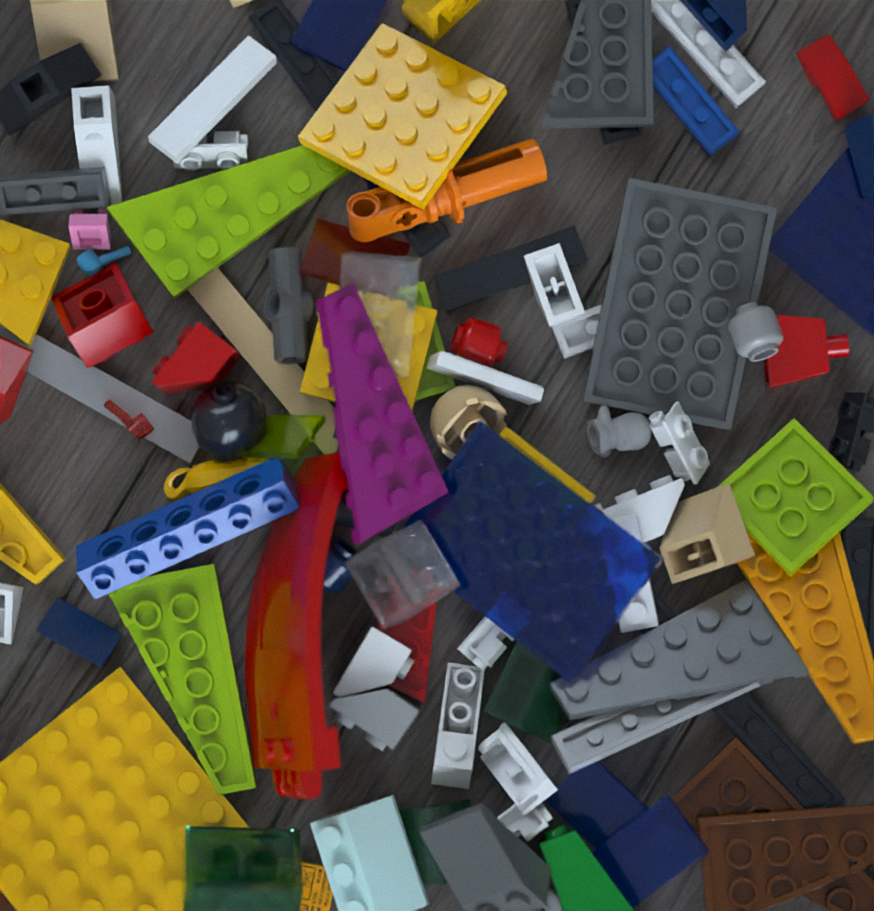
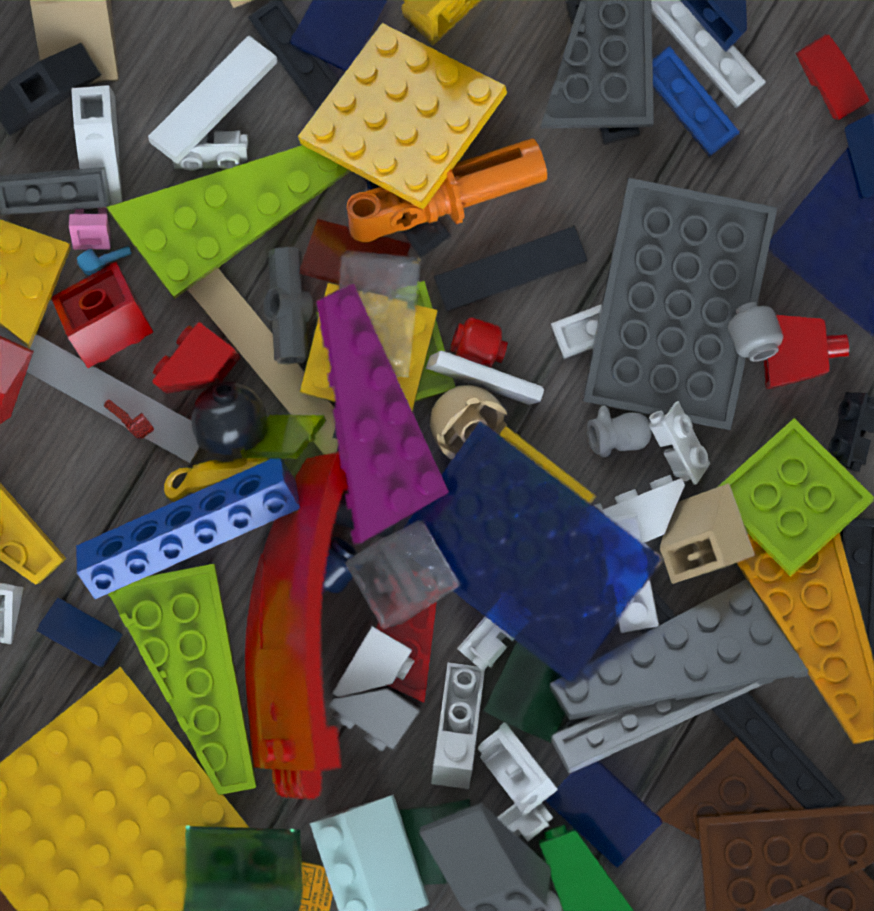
(553, 285): white slope -> none
(650, 851): clear blue piece -> none

